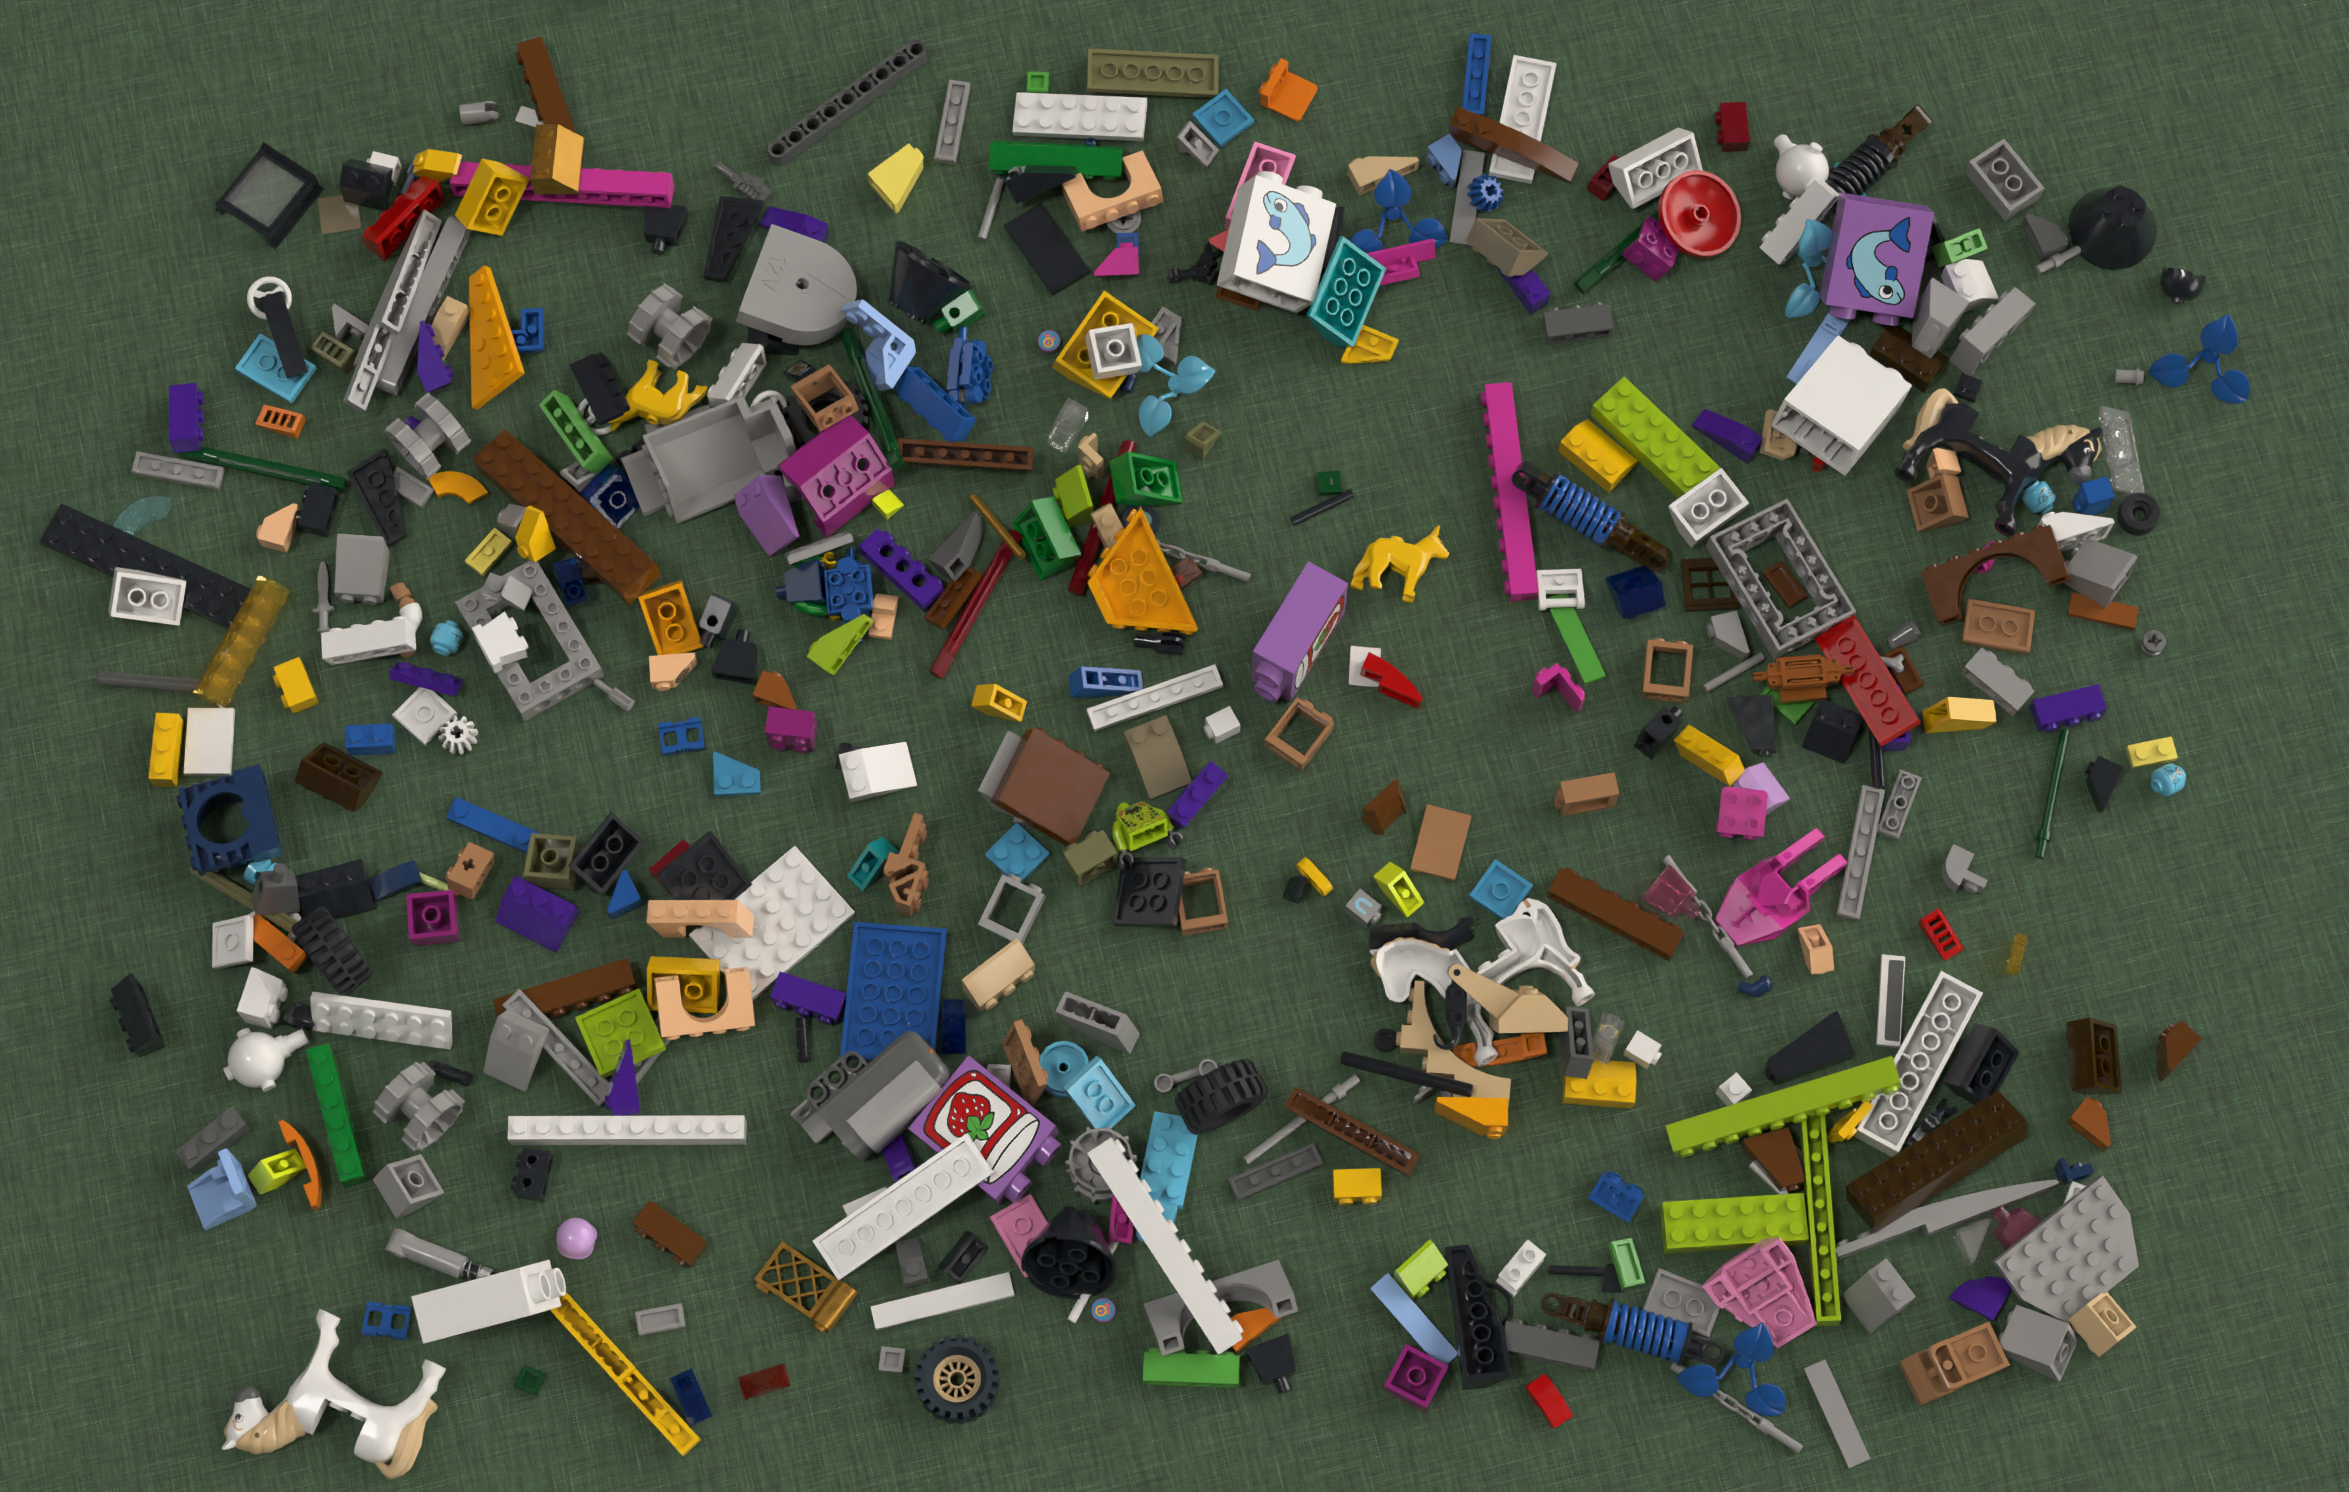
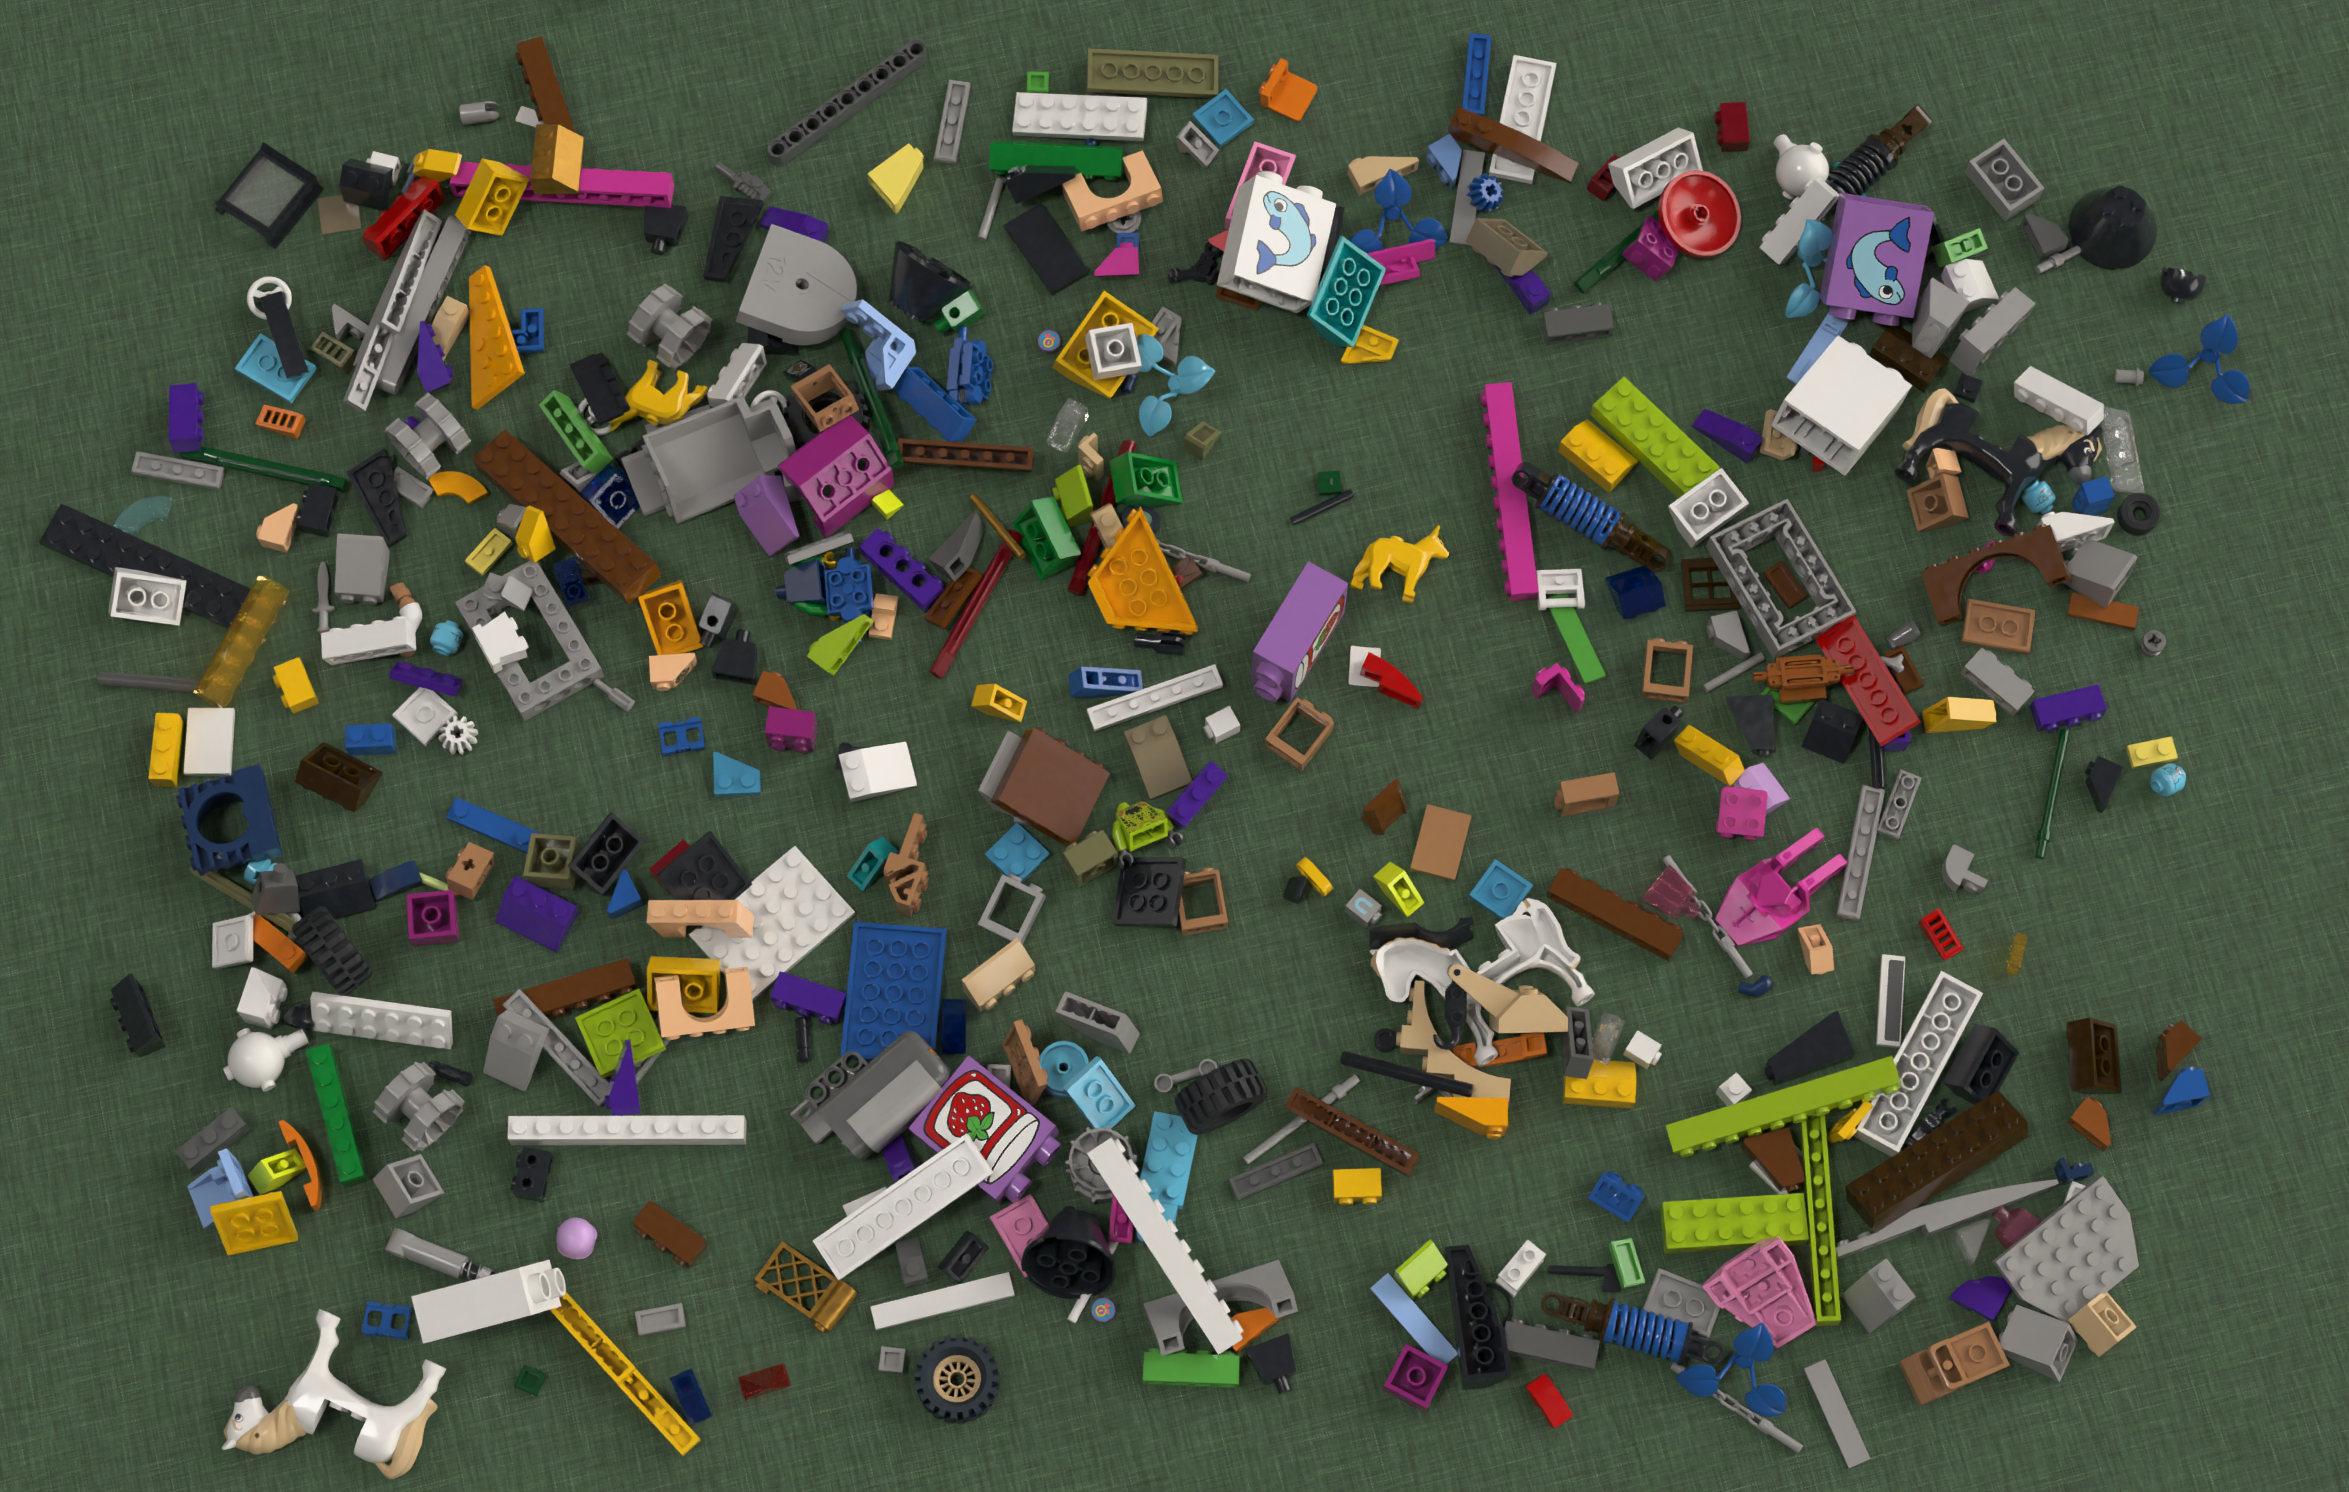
(254, 1223): none -> yellow plate
(2058, 400): none -> white brick
(2184, 1092): none -> blue slope

